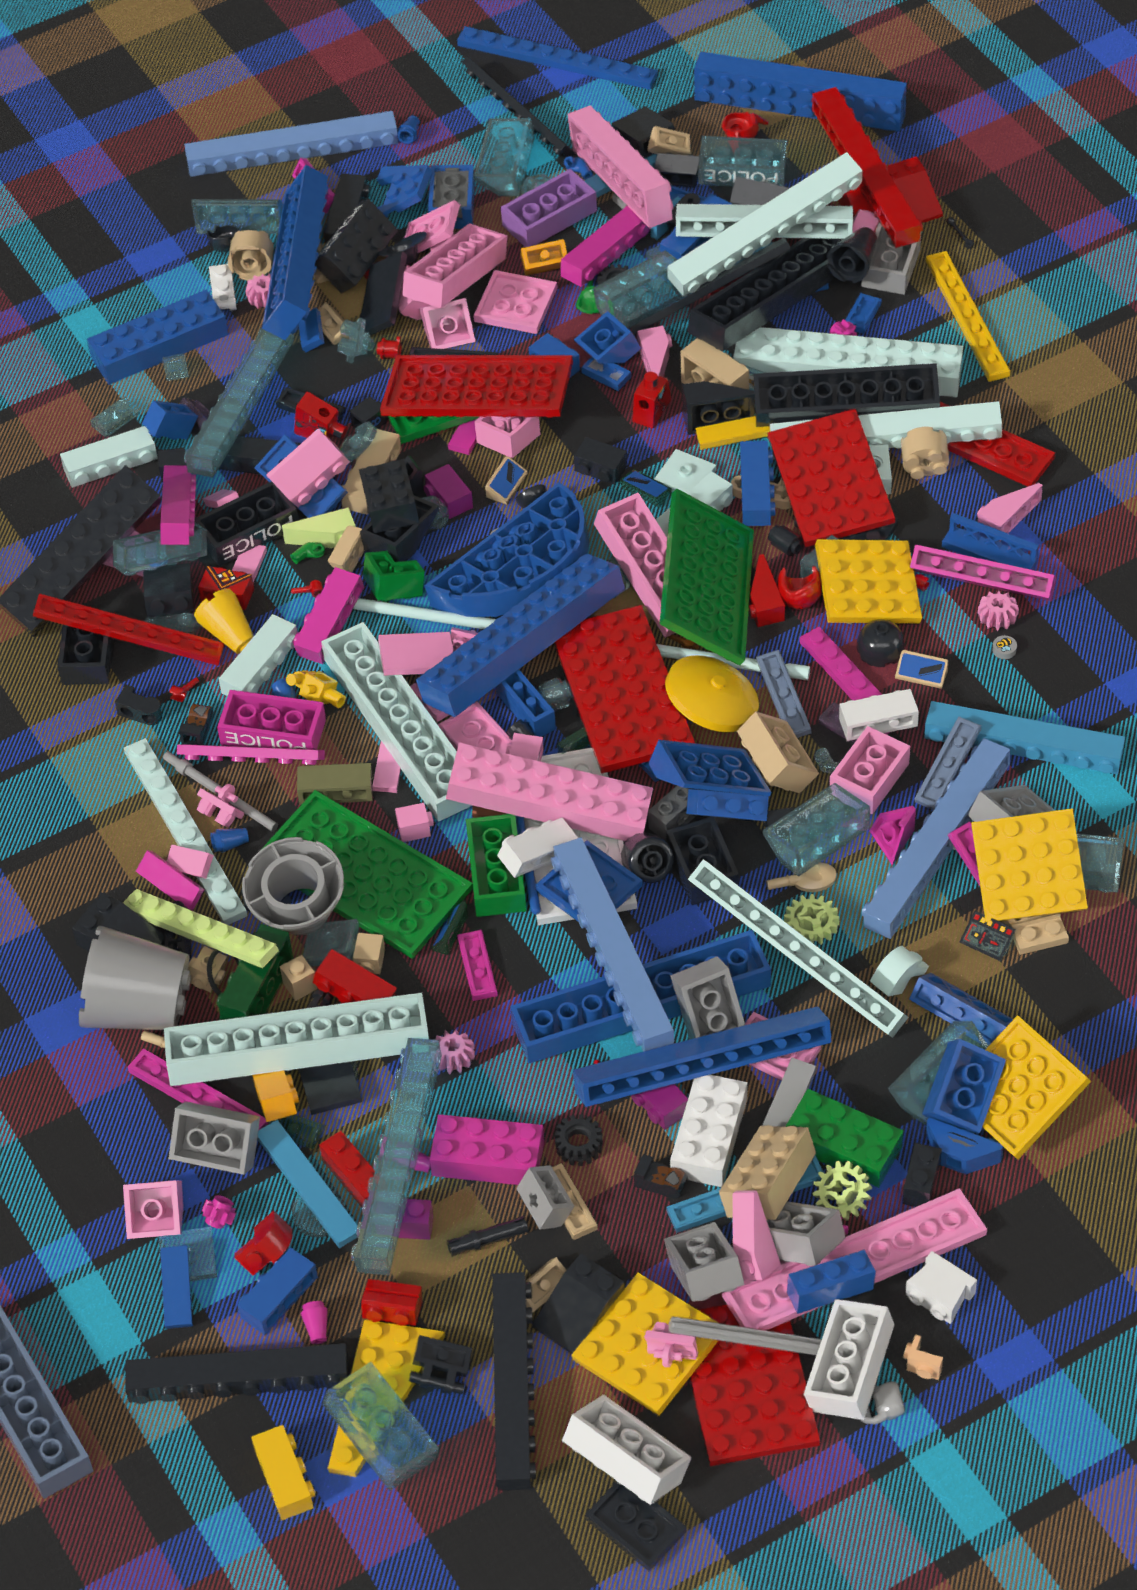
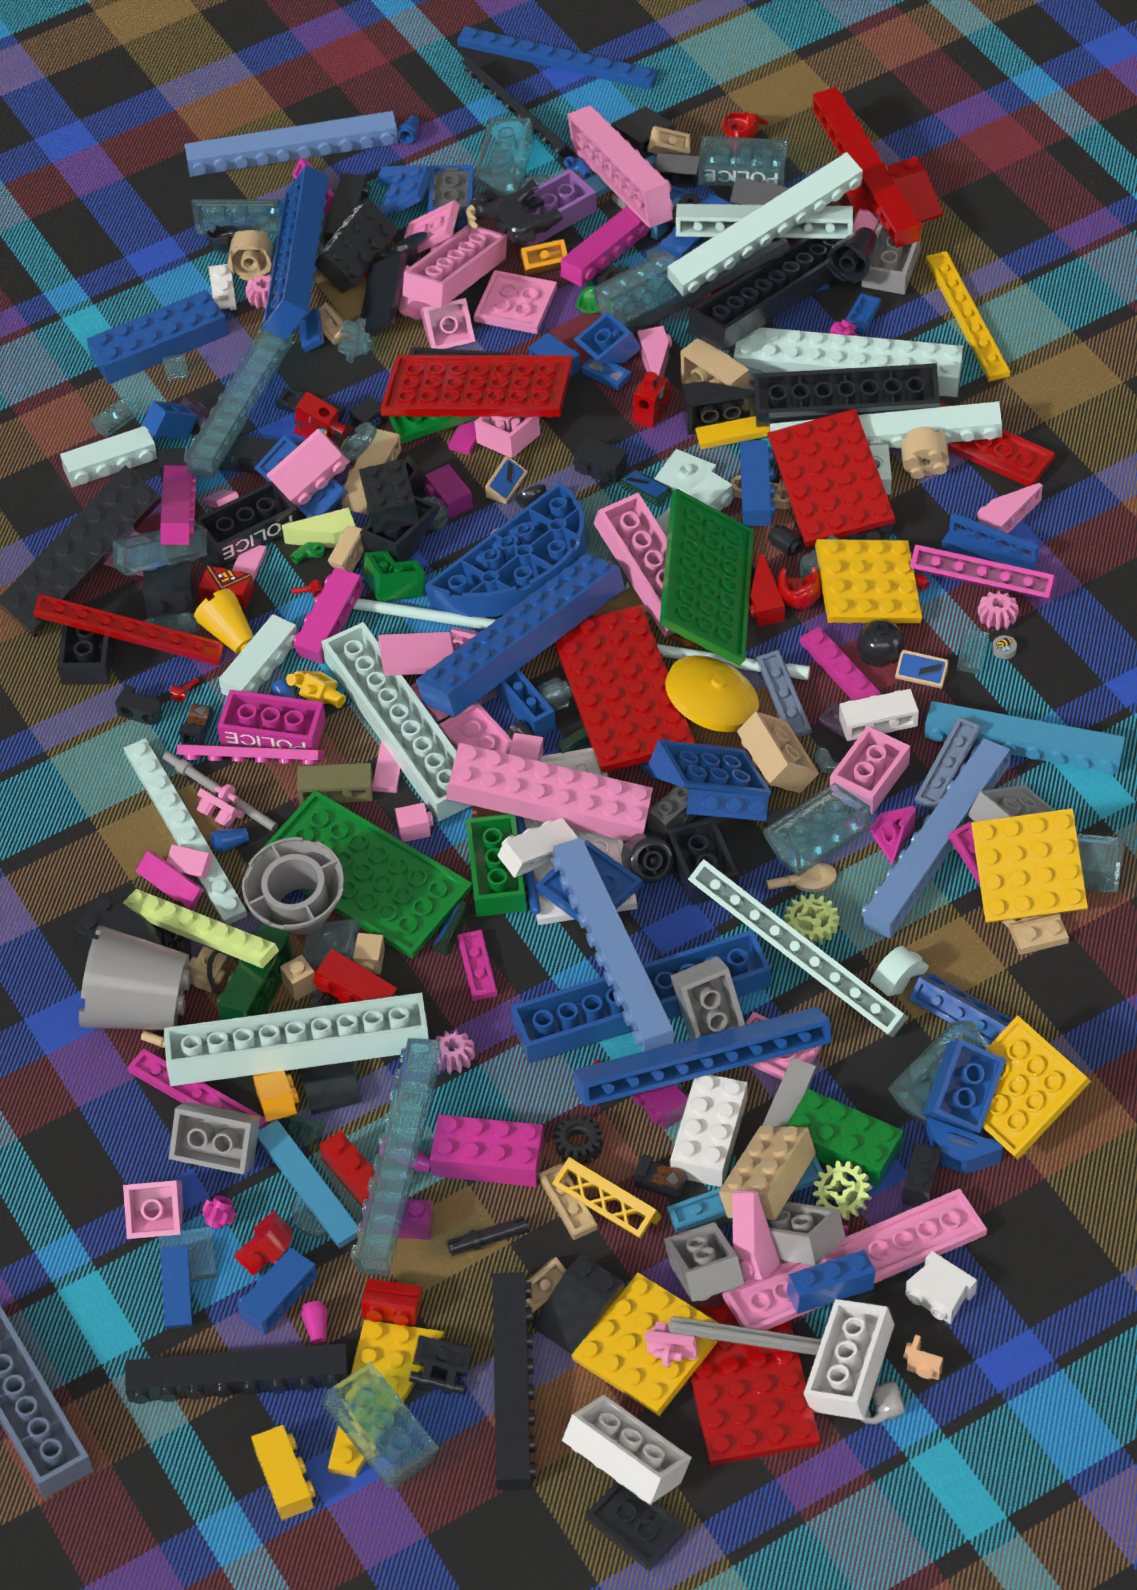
(389, 348): red brick -> none
(514, 214): none -> black animal
(545, 1197): light grey brick -> none
(613, 1193): none -> yellow fence
(790, 89): blue brick -> none
(969, 244): black hinge -> none
(972, 651): none -> clear light blue tile
(988, 937): piece -> none

